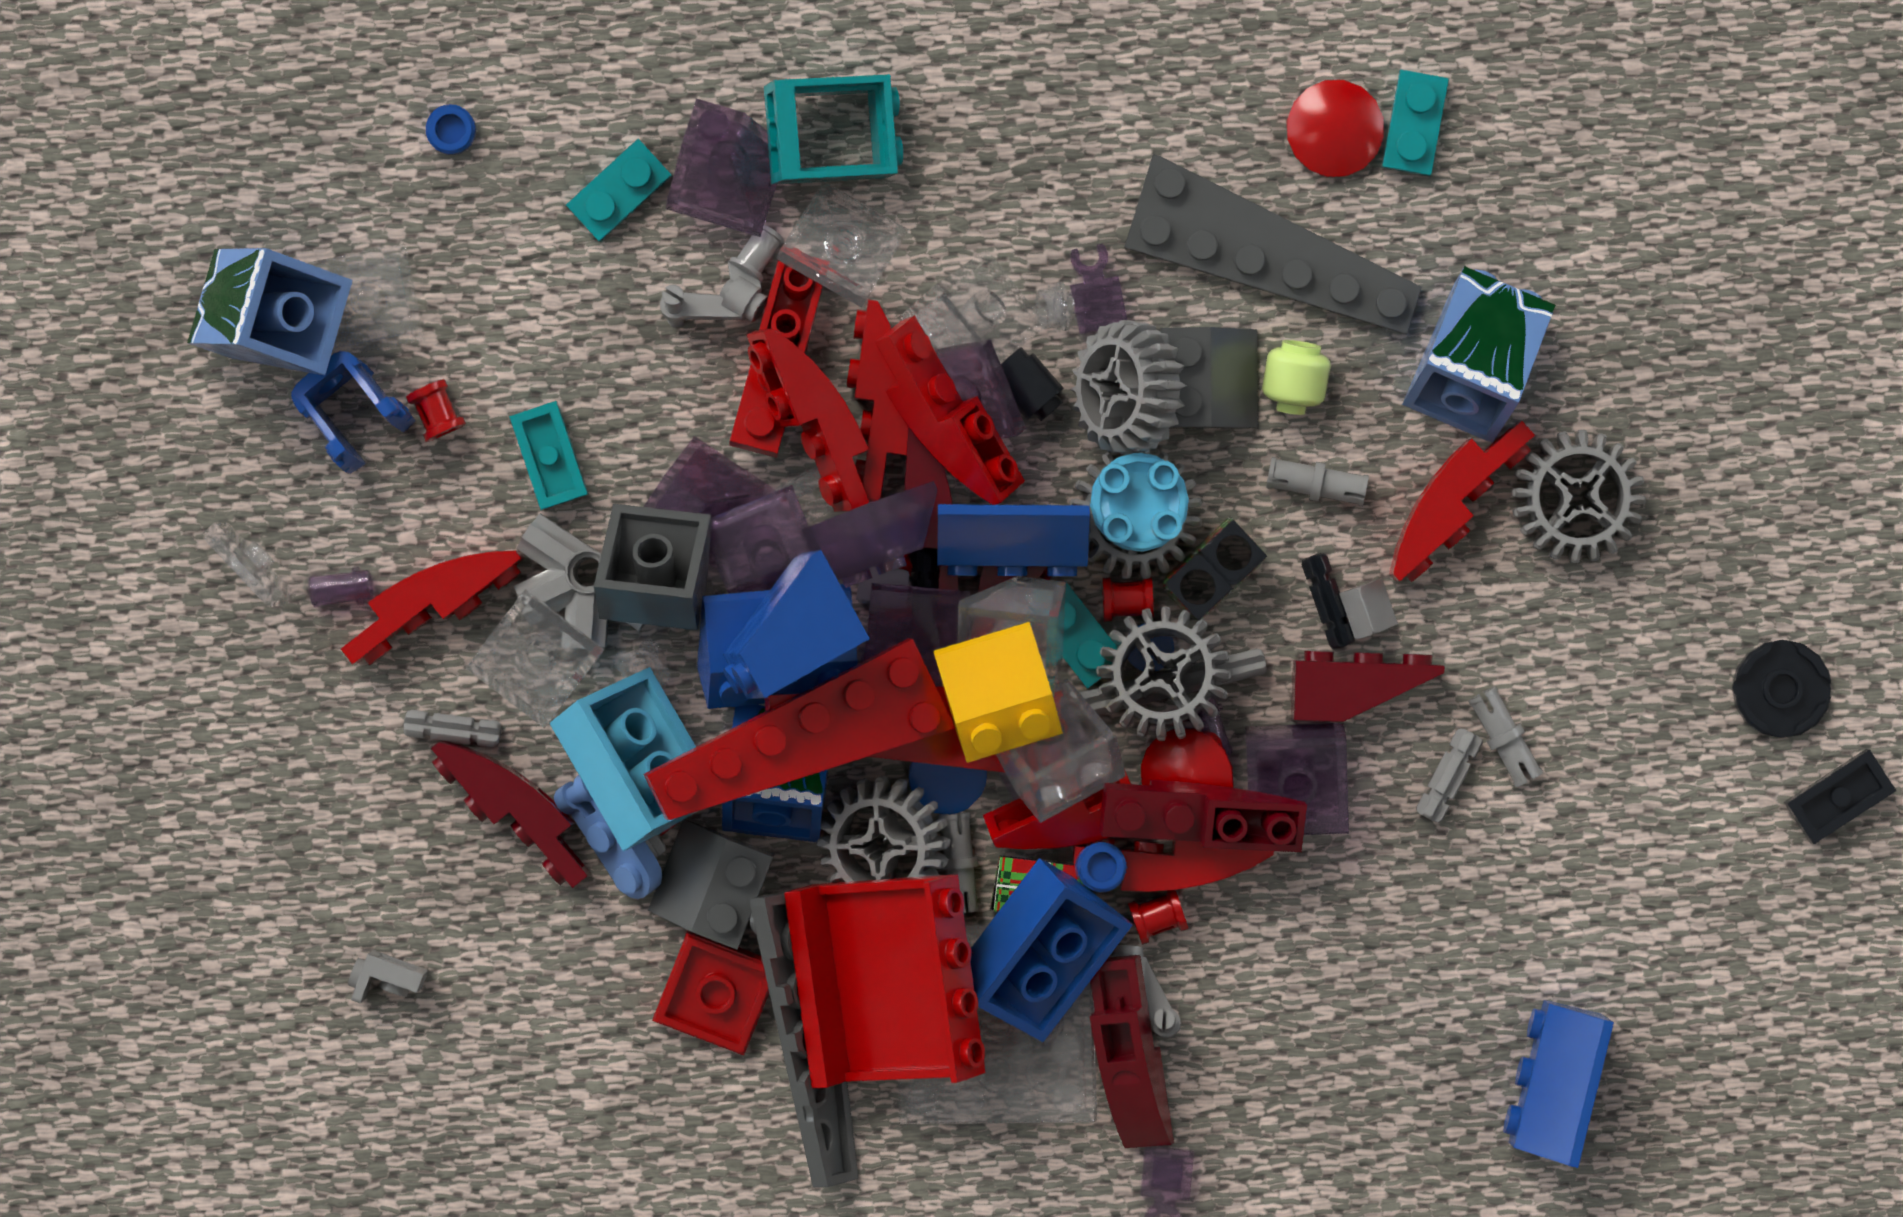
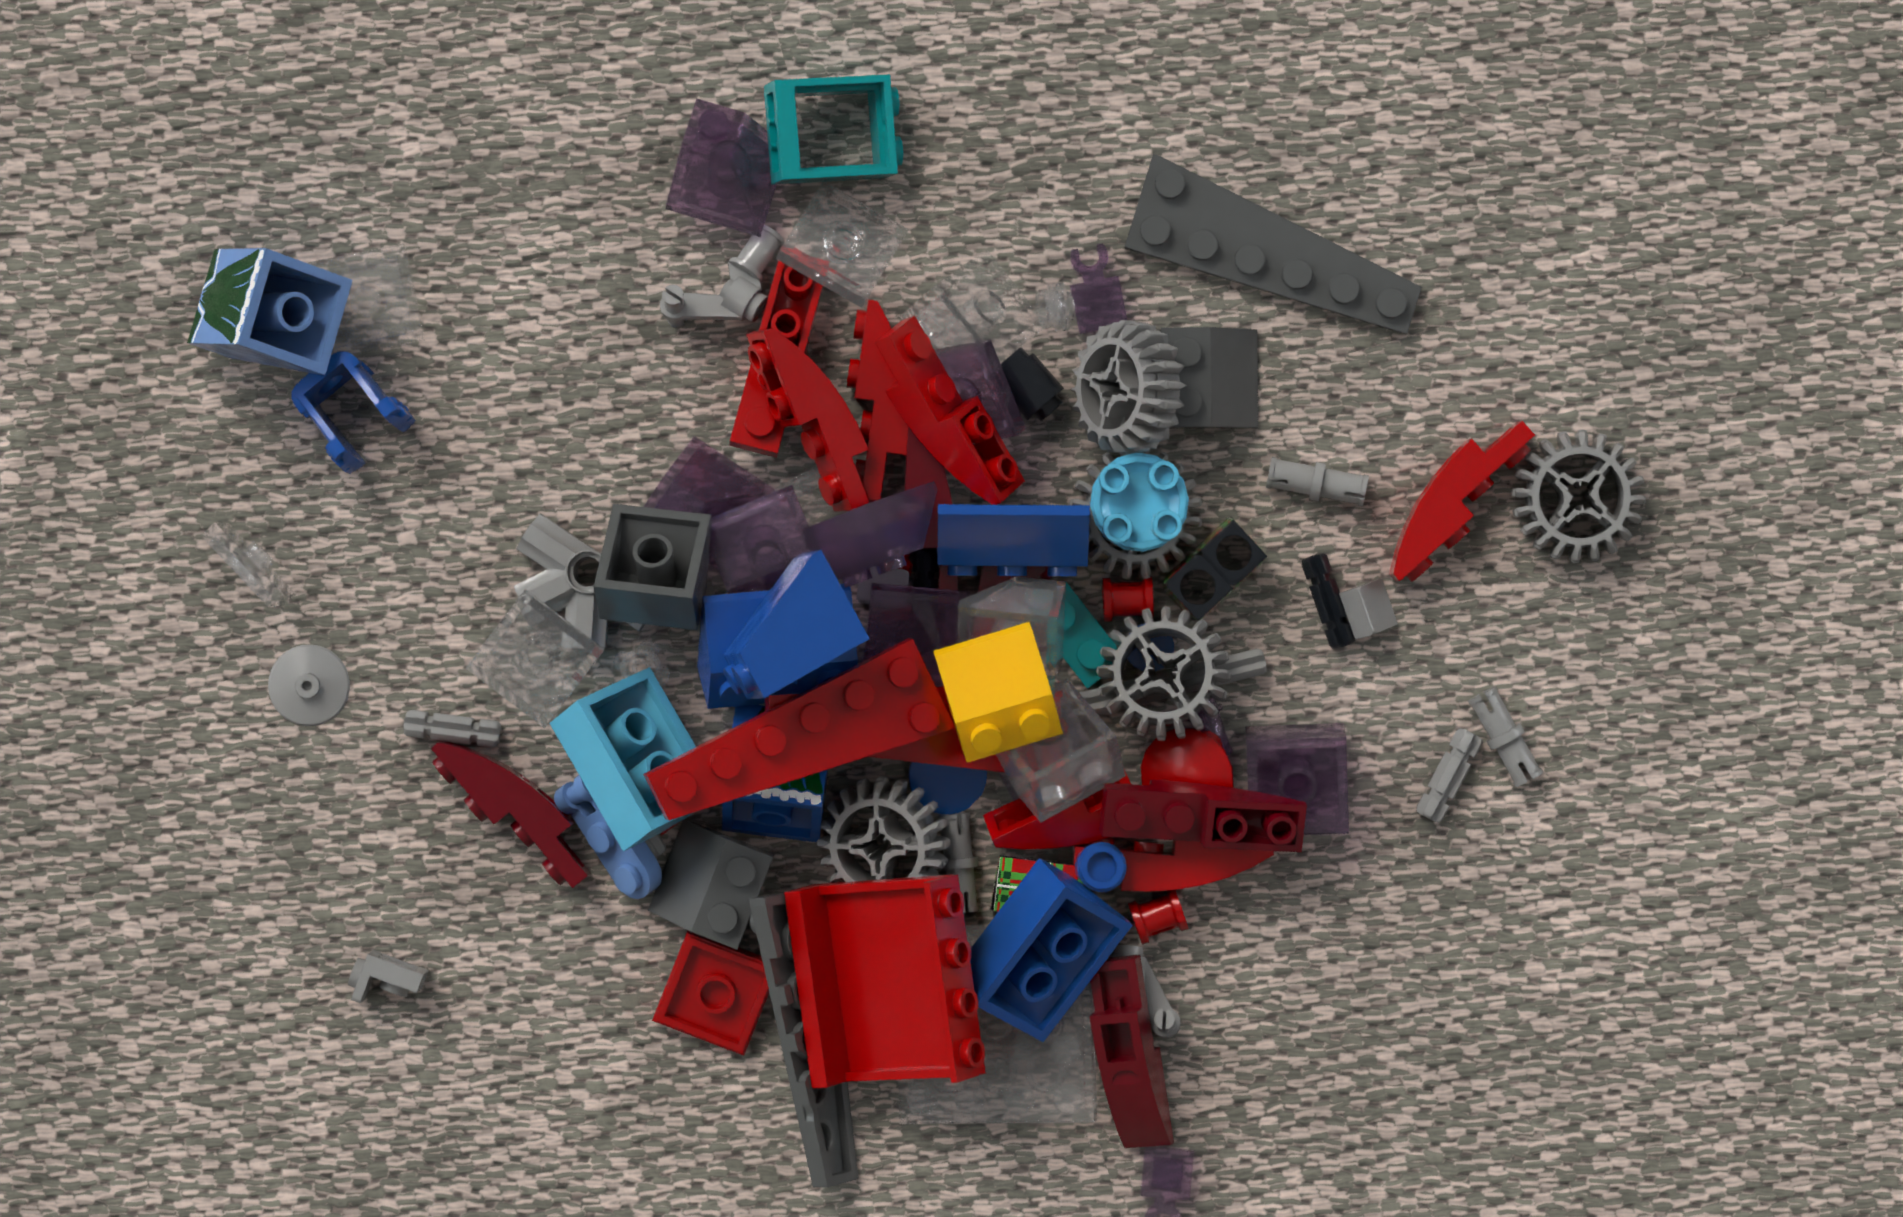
(309, 685): none -> light grey piece
(341, 588): clear purple pin -> none
(435, 410): red bush -> none
(447, 586): red slope -> none
(450, 129): blue tile -> none
(549, 455): teal plate -> none
(619, 190): teal plate -> none
(1296, 376): yellowish green head -> none
(1335, 128): red dish -> none
(1343, 690): dark red slope -> none
(1415, 122): teal plate -> none
(1479, 354): slope -> none
(1558, 1082): blue slope -> none
(1765, 693): black tile -> none
(1840, 796): black plate -> none

